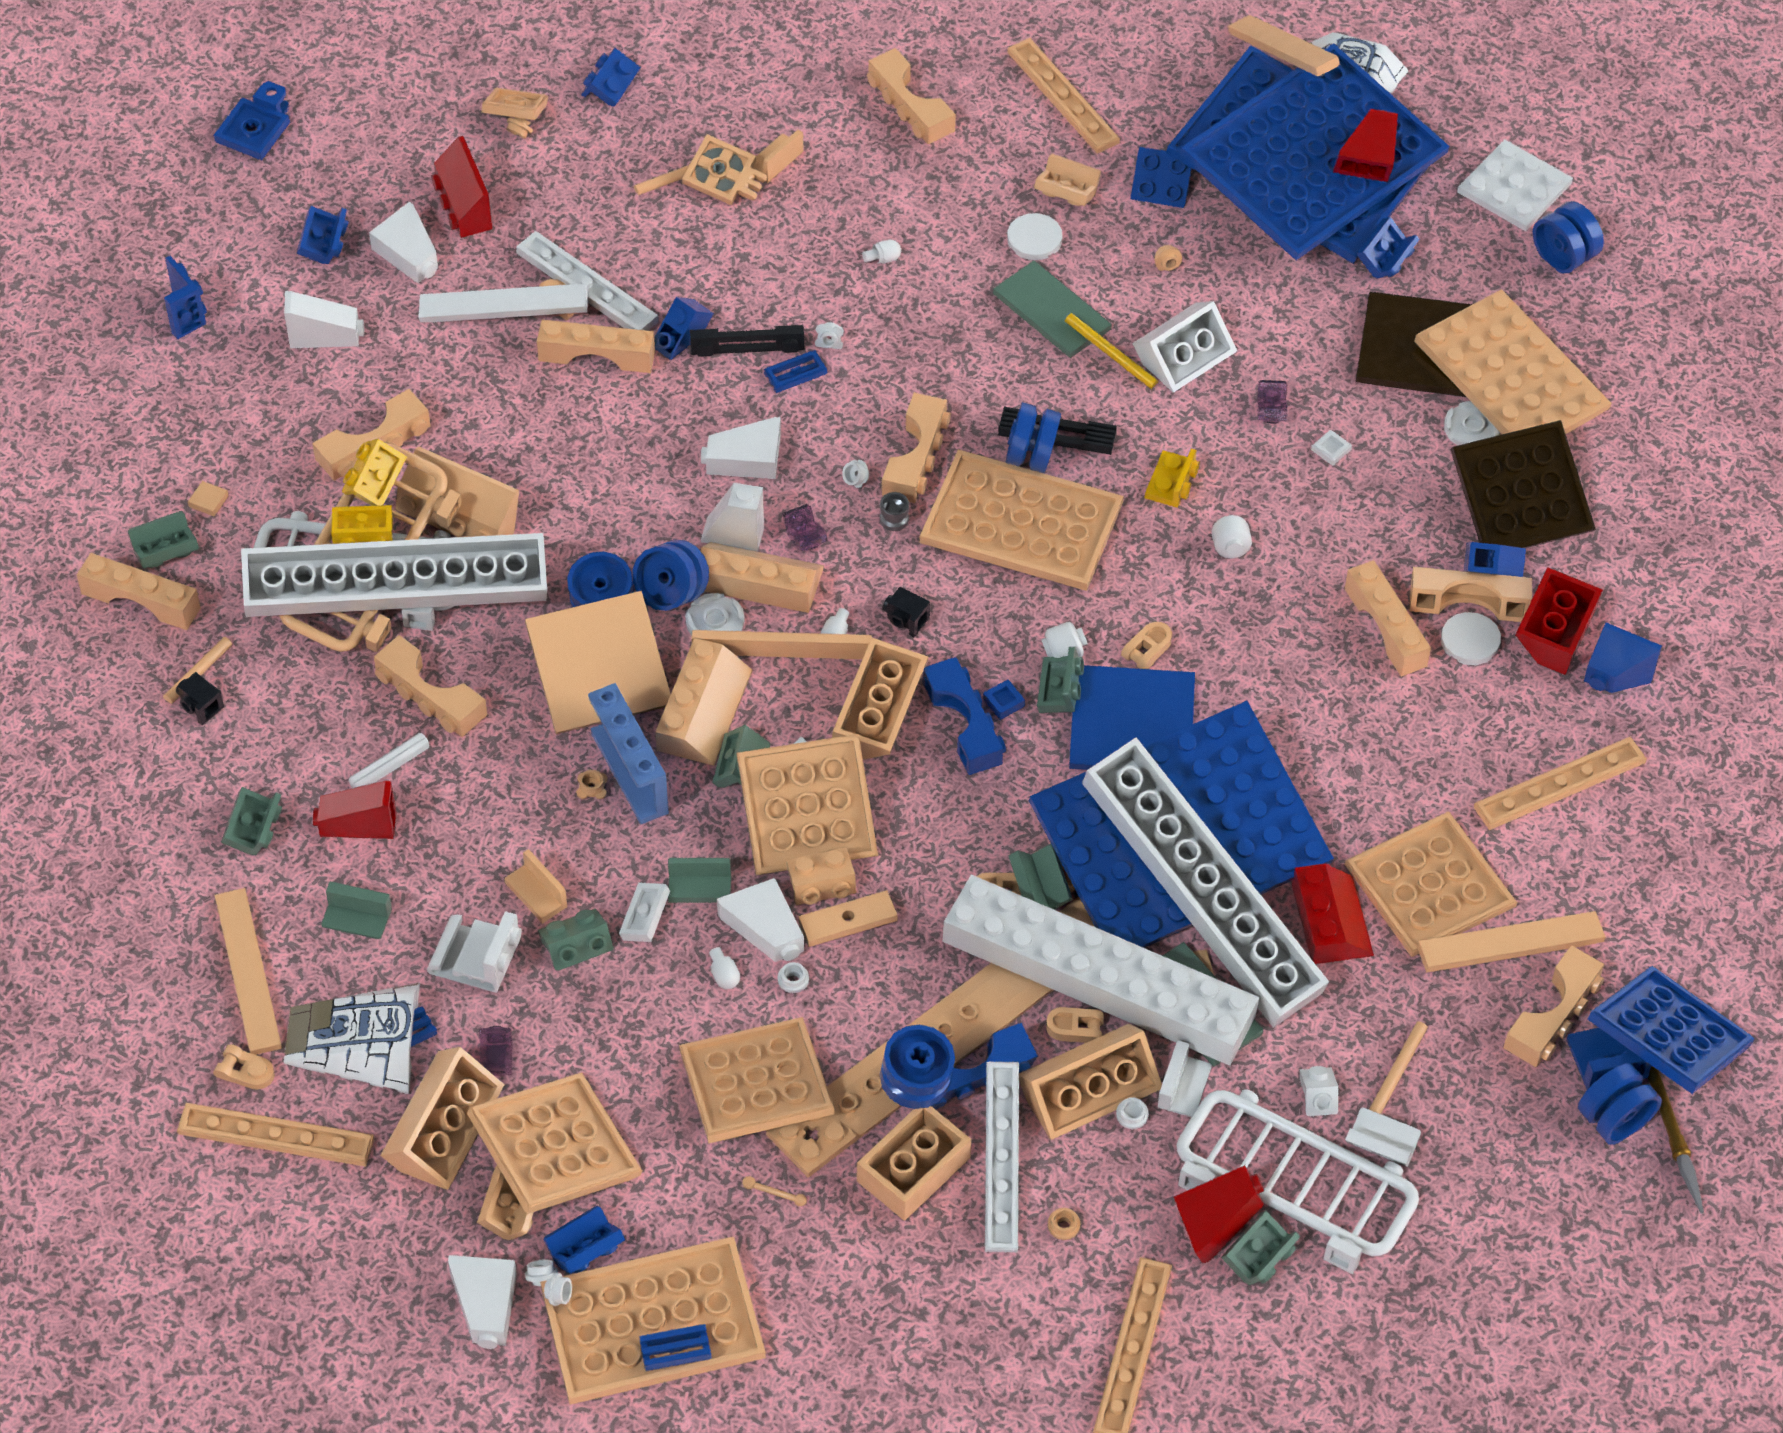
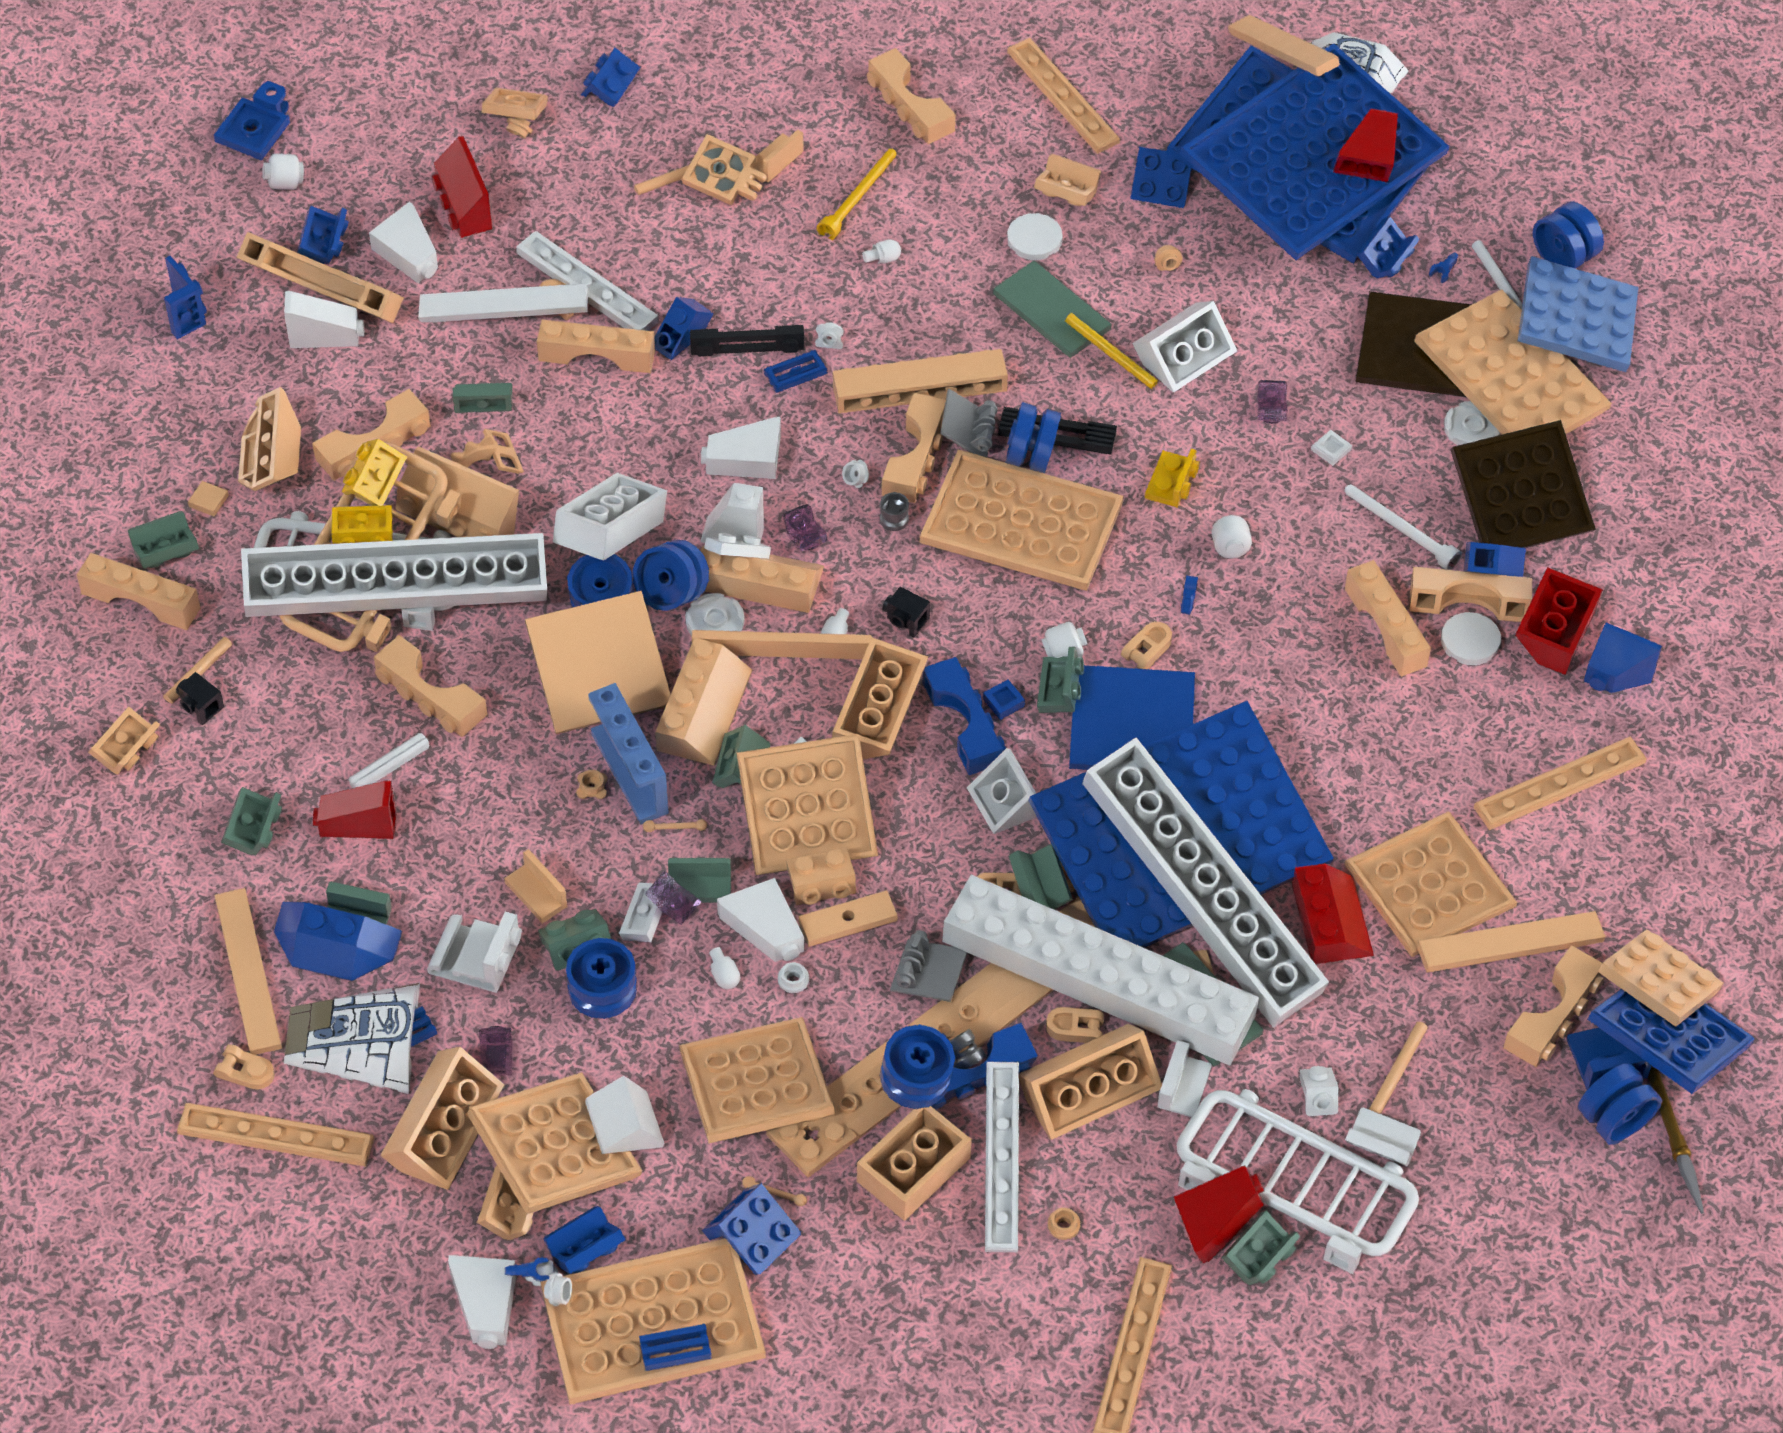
(123, 740): none -> light nougat bracket
(270, 442): none -> light nougat wedge
(283, 171): none -> white head
(320, 277): none -> light nougat arch
(334, 940): none -> blue wedge
(482, 397): none -> sand green panel
(486, 448): none -> light nougat piece
(527, 1270): none -> blue piece
(601, 978): none -> blue wheel
(609, 516): none -> white brick
(623, 1118): none -> white slope
(650, 826): none -> light nougat hinge
(672, 898): none -> clear purple bracket
(729, 545): none -> white plate
(754, 1228): none -> bracket
(832, 223): none -> yellow piece
(896, 382): none -> light nougat brick
(928, 969): none -> light grey hinge
(969, 424): none -> light grey hinge
(971, 1055): none -> flat silver wheel
(1003, 793): none -> white slope
(1132, 1113): white plate -> none
(1189, 594): none -> blue piece
(1443, 553): none -> white piece
(1444, 267): none -> blue piece
(1495, 272): none -> white bar
(1515, 185): white plate -> none
(1578, 314): none -> medium blue plate
(1661, 977): none -> light nougat plate

